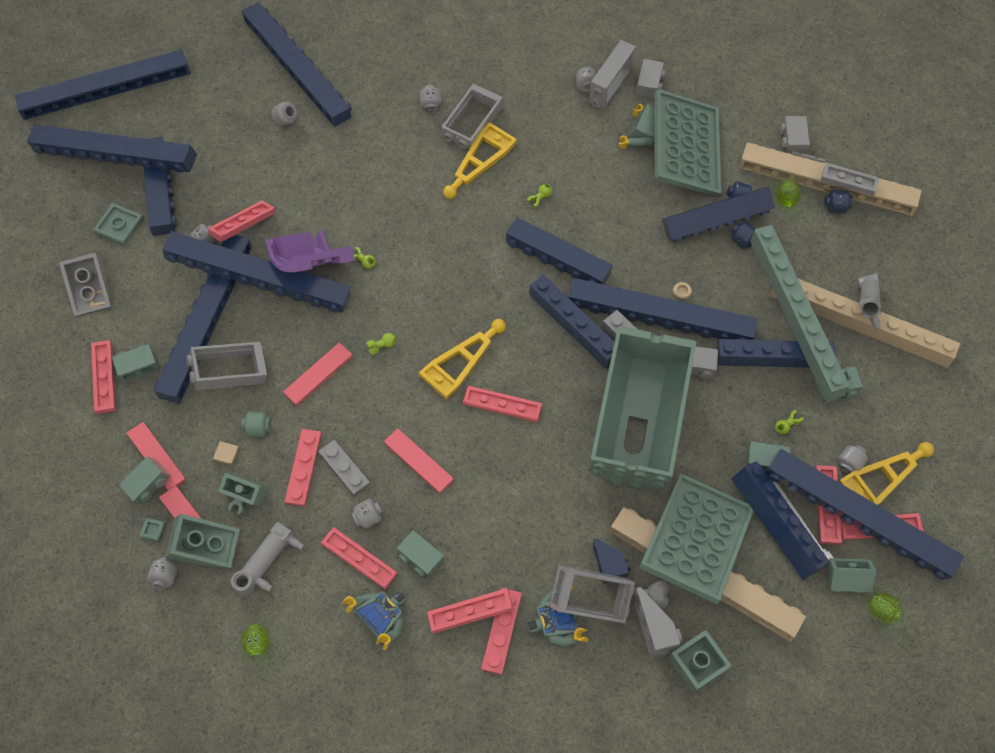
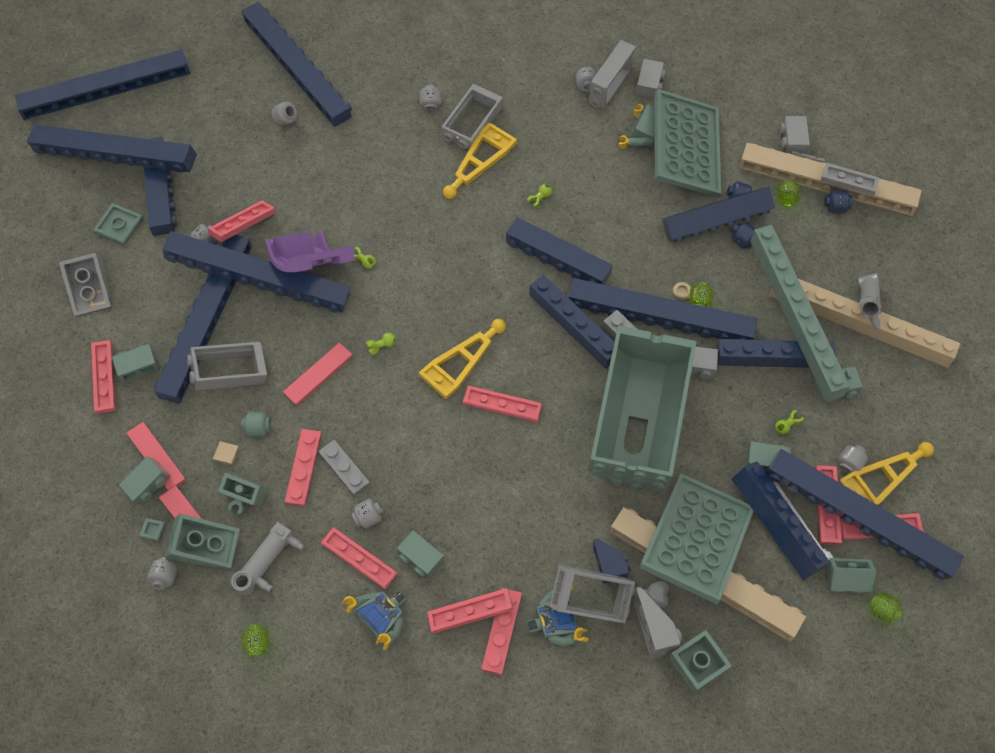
(419, 461): coral tile -> none
(701, 294): none -> clear neon green head

